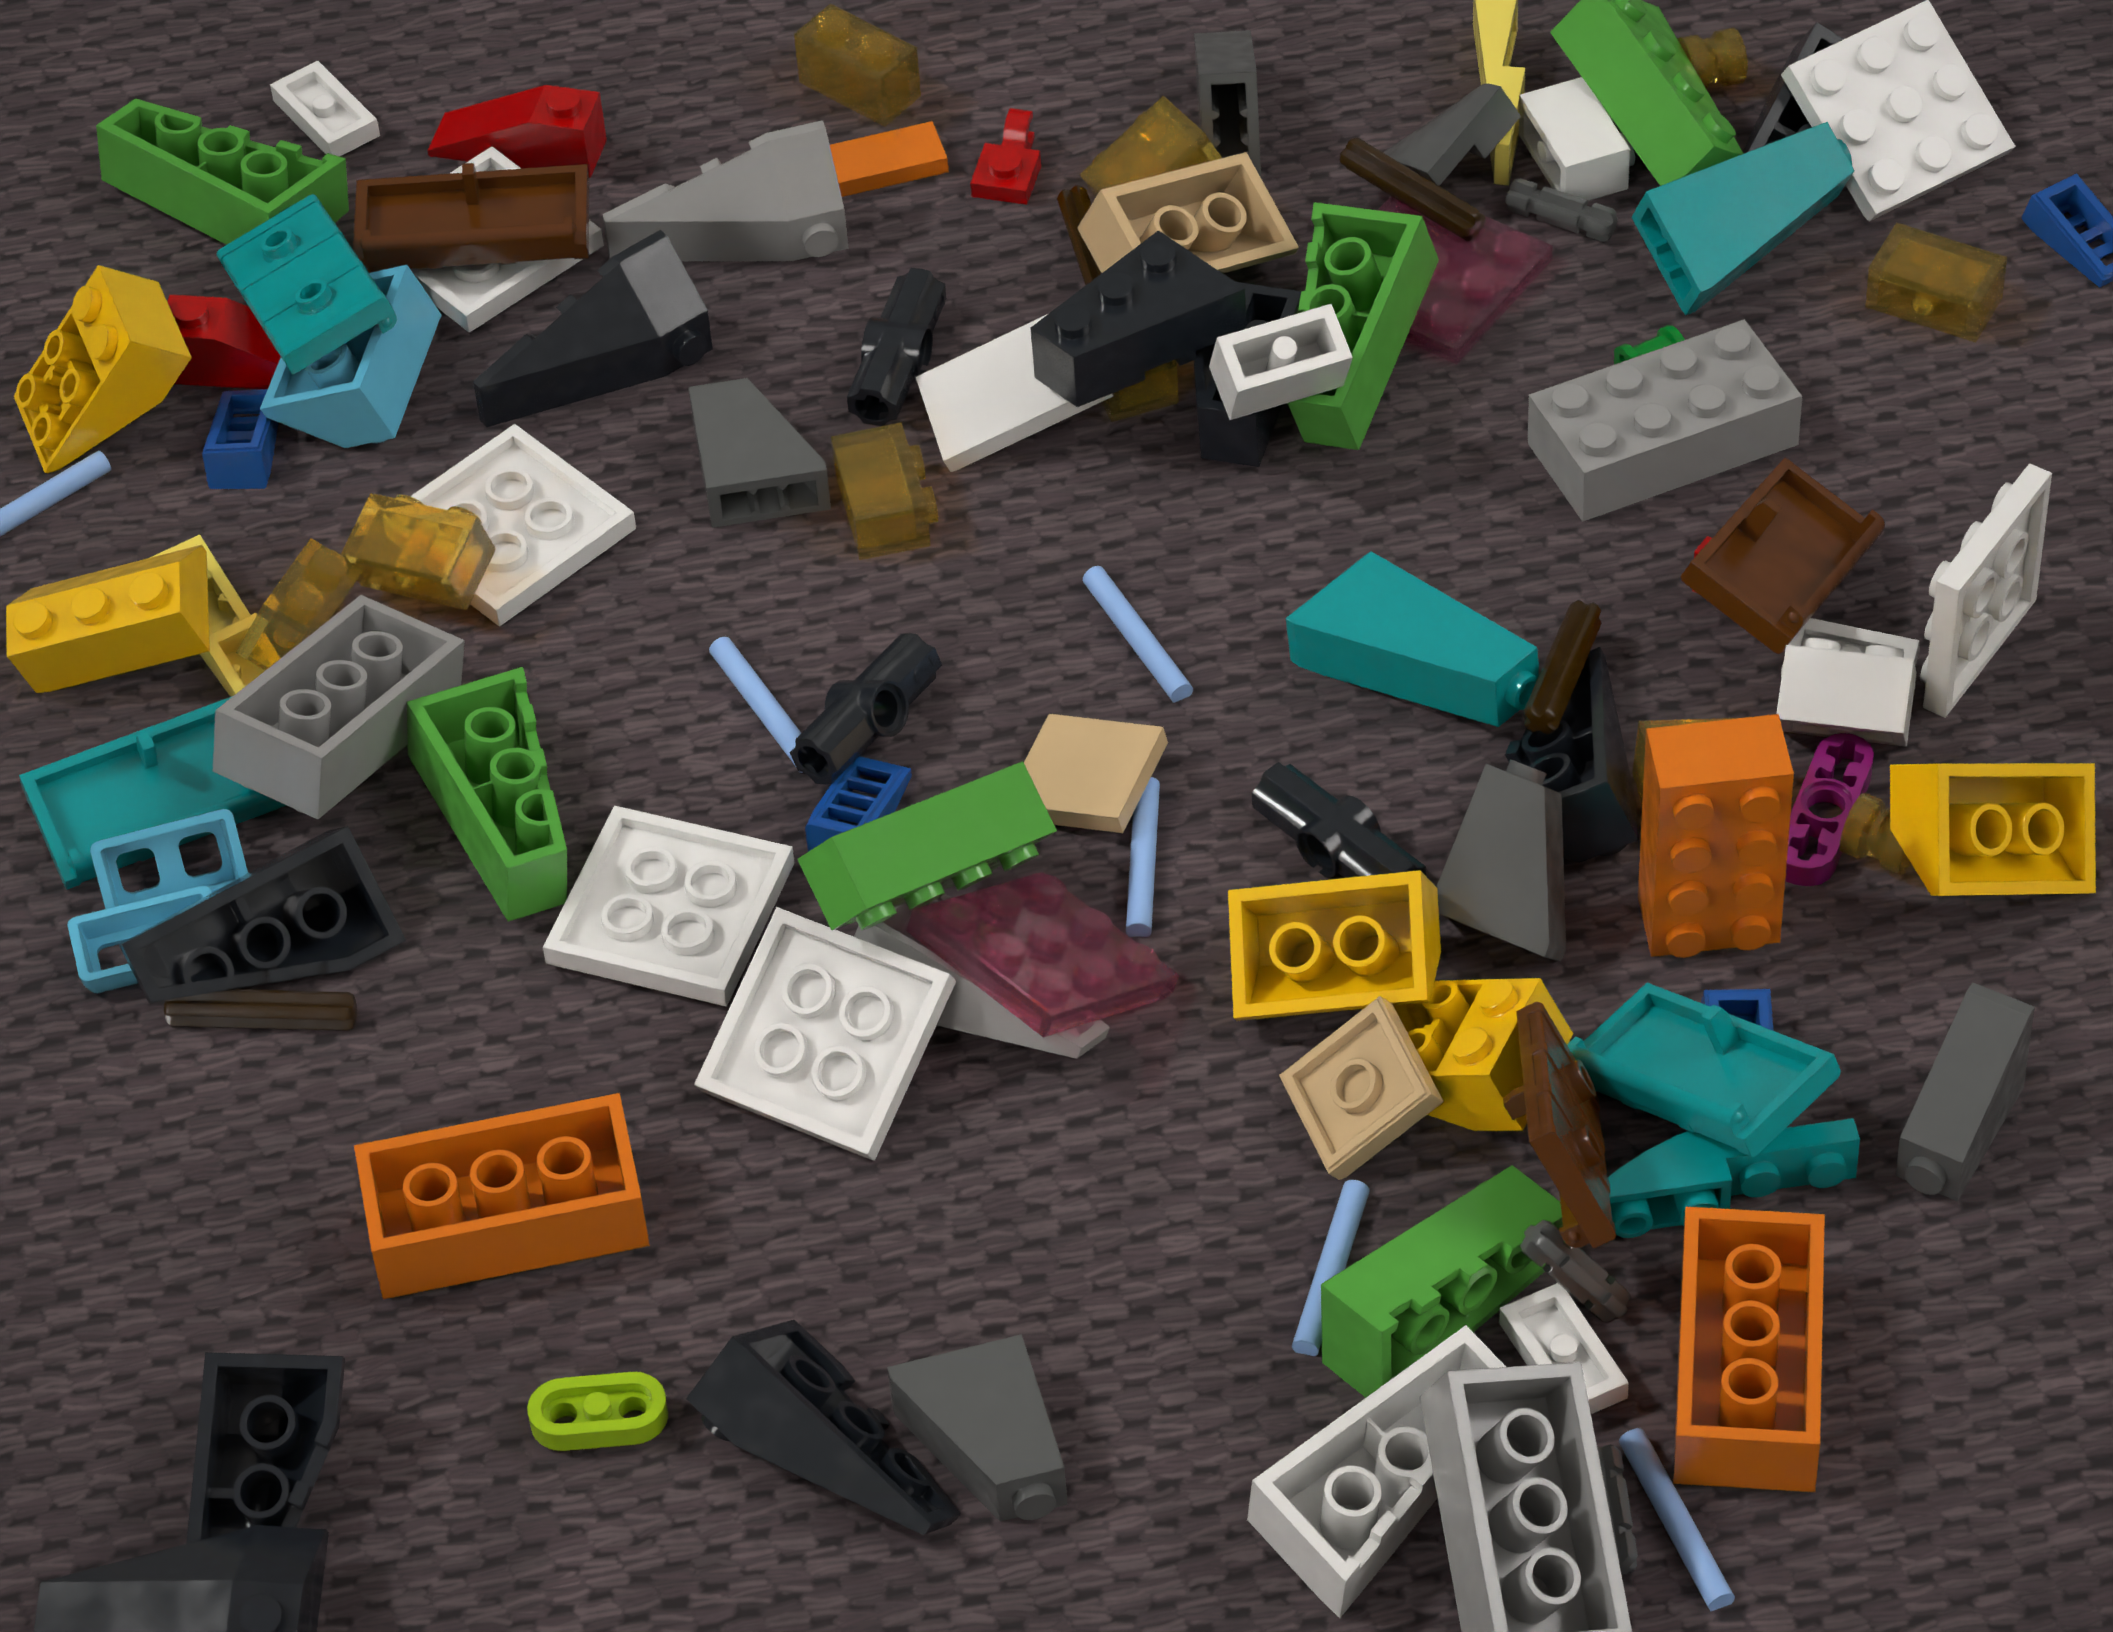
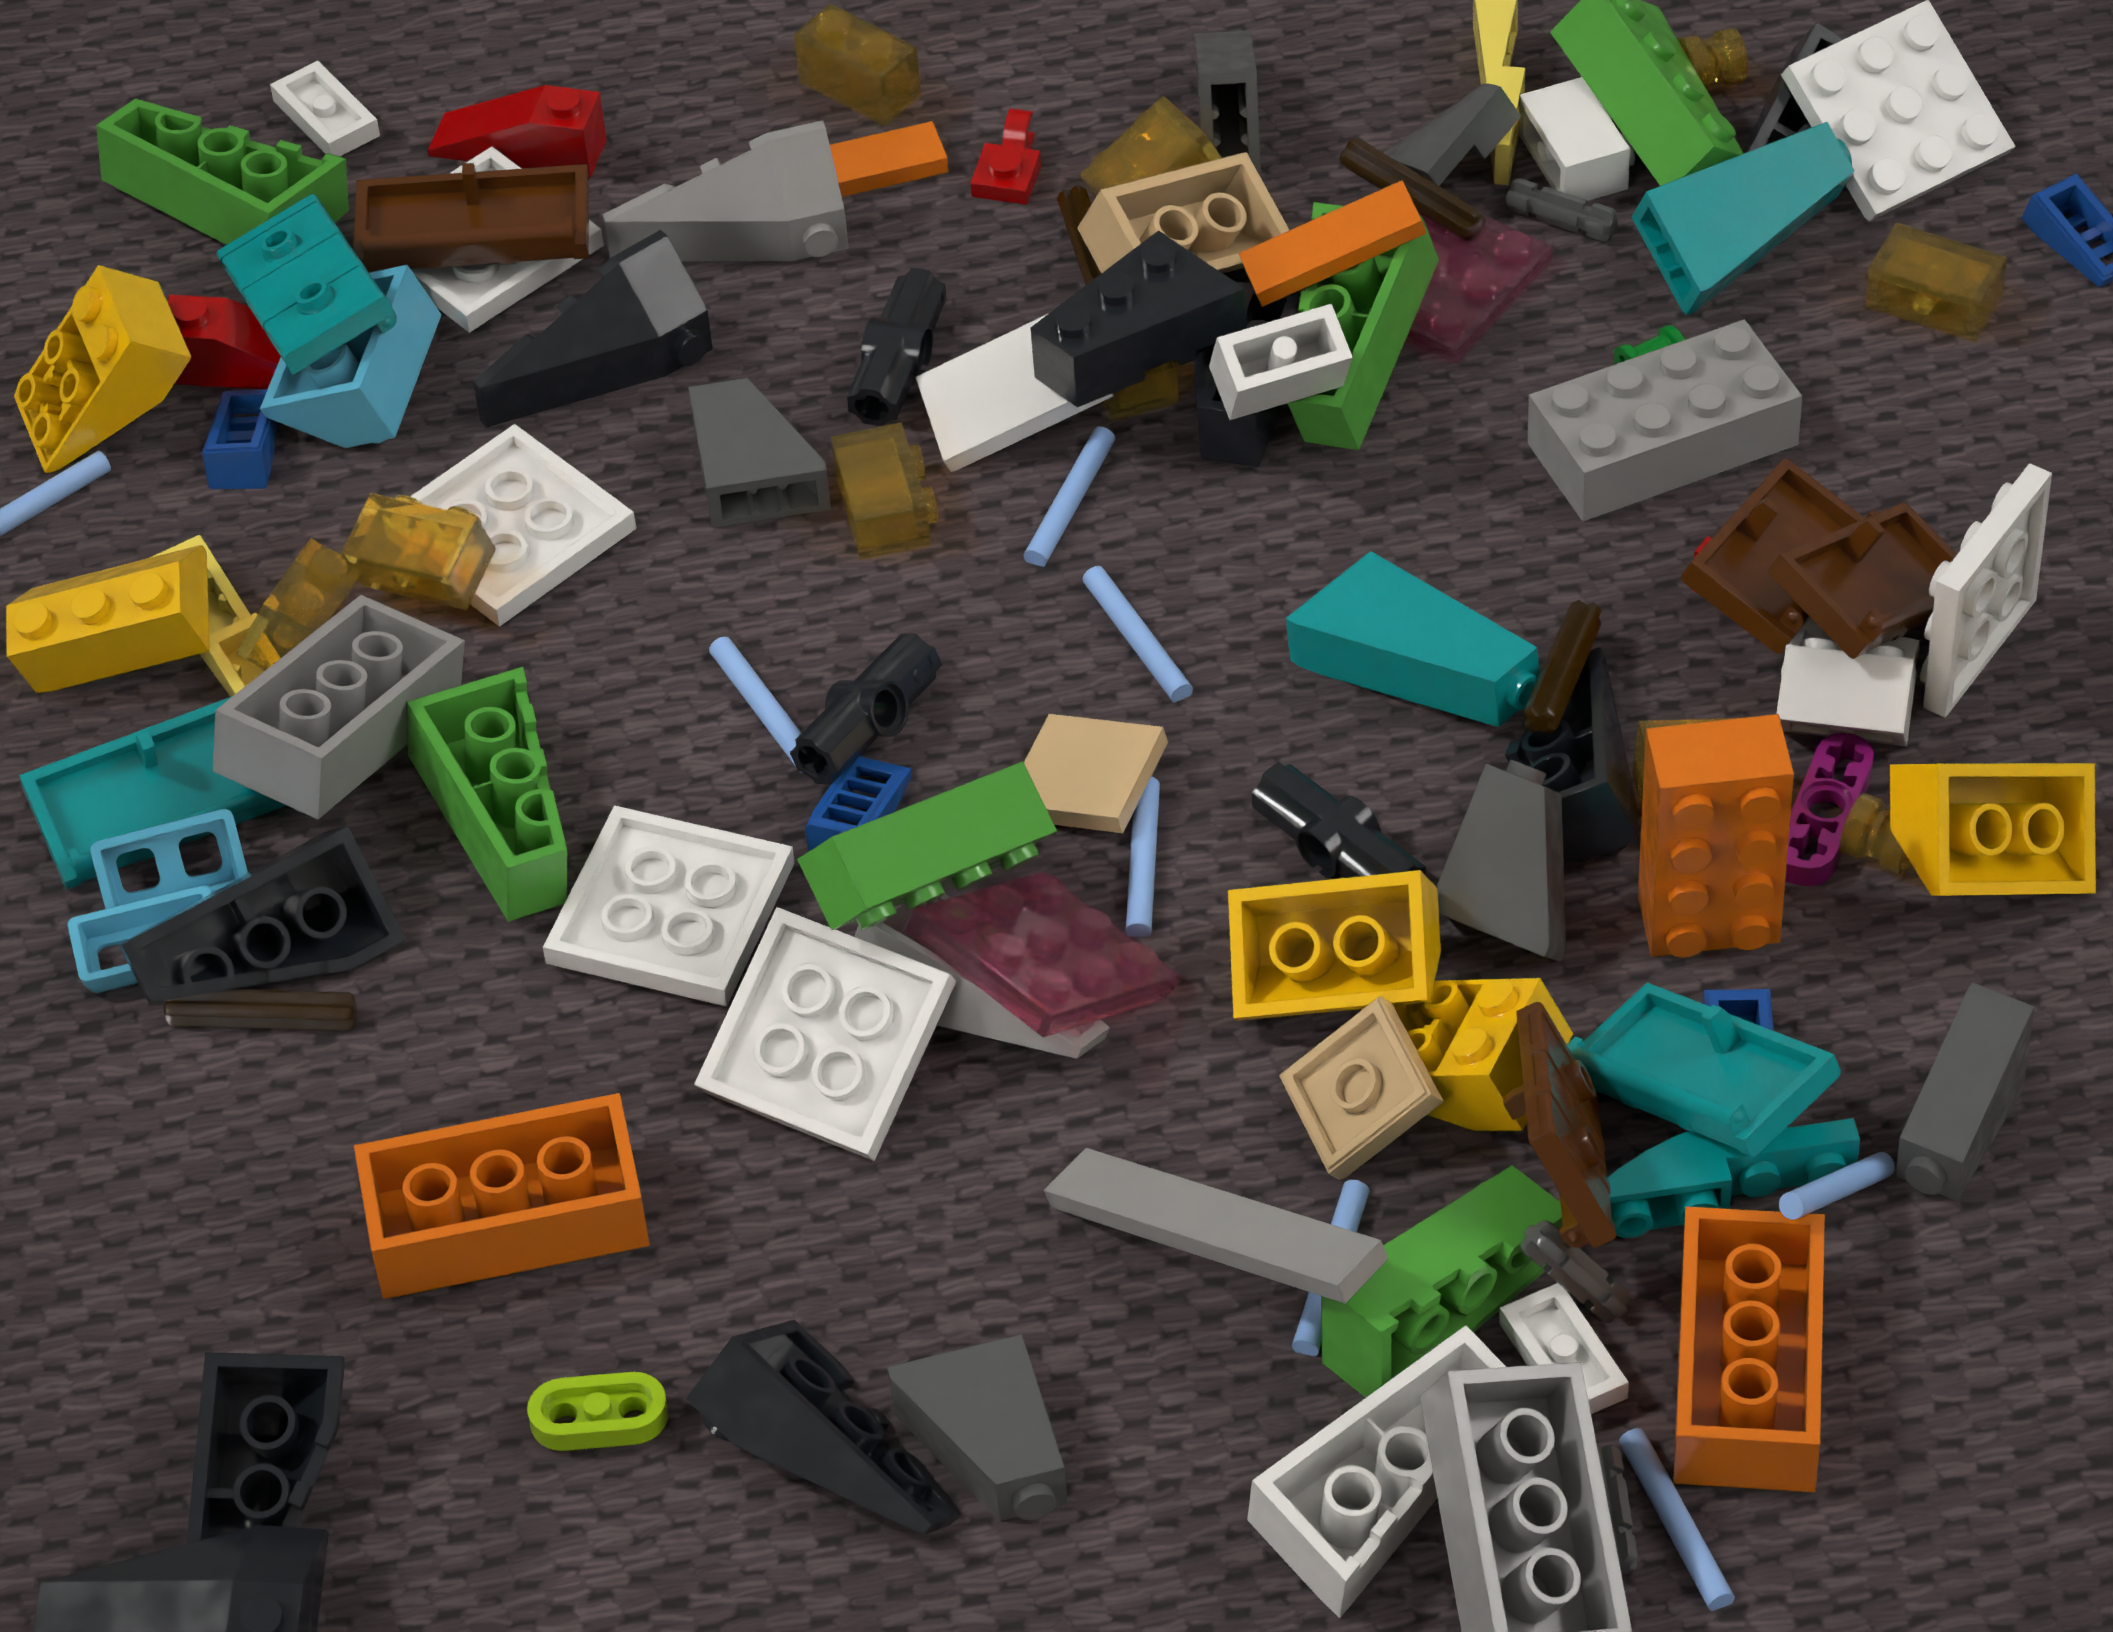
(1069, 496): none -> light blue bar
(1217, 1225): none -> light grey tile
(1332, 243): none -> orange tile
(1836, 1185): none -> light blue bar
(1866, 578): none -> reddish brown container

